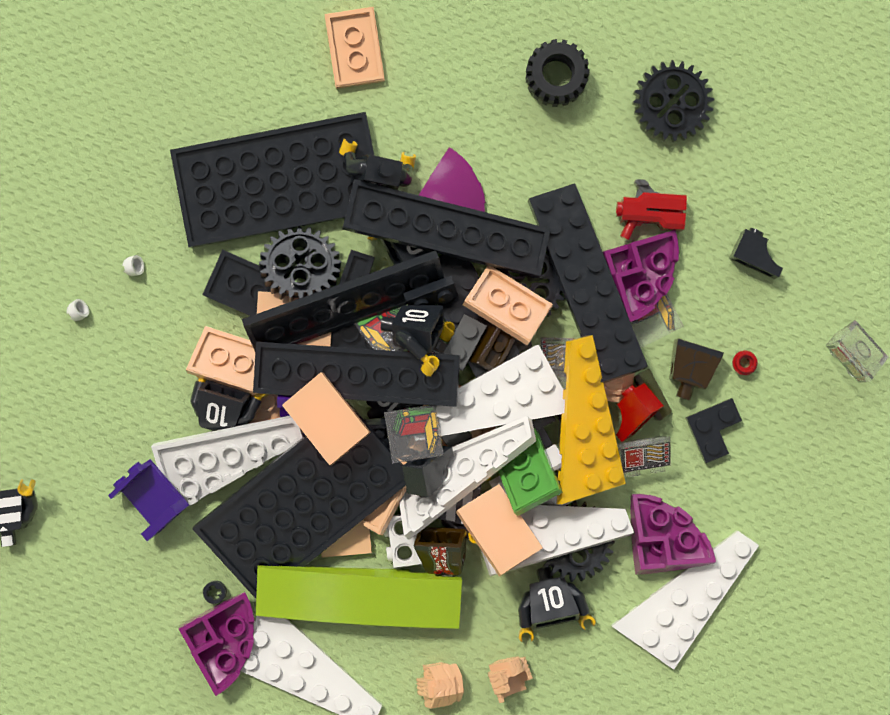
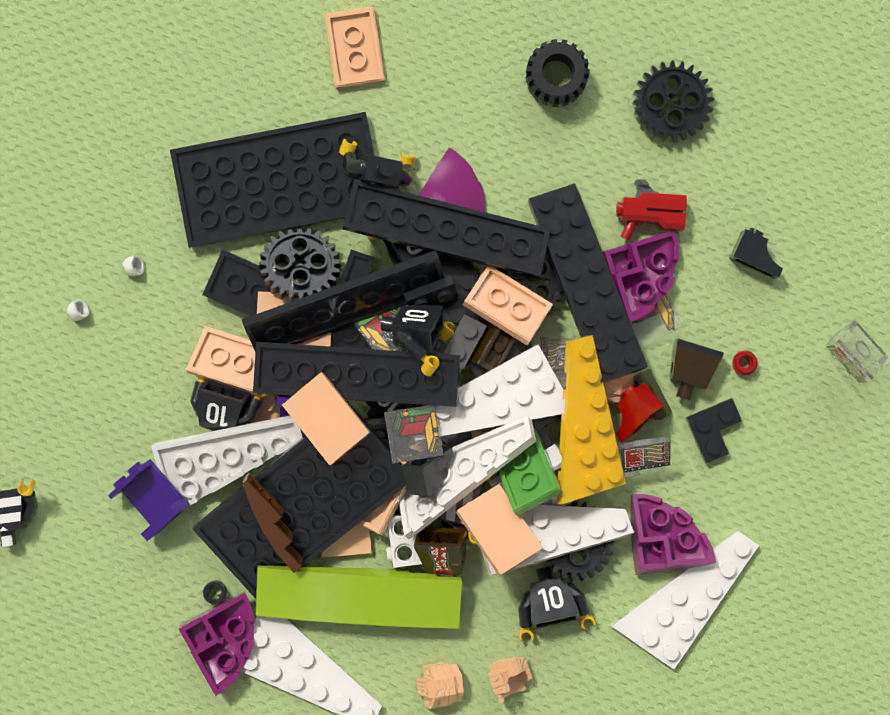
(268, 515): none -> reddish brown slope

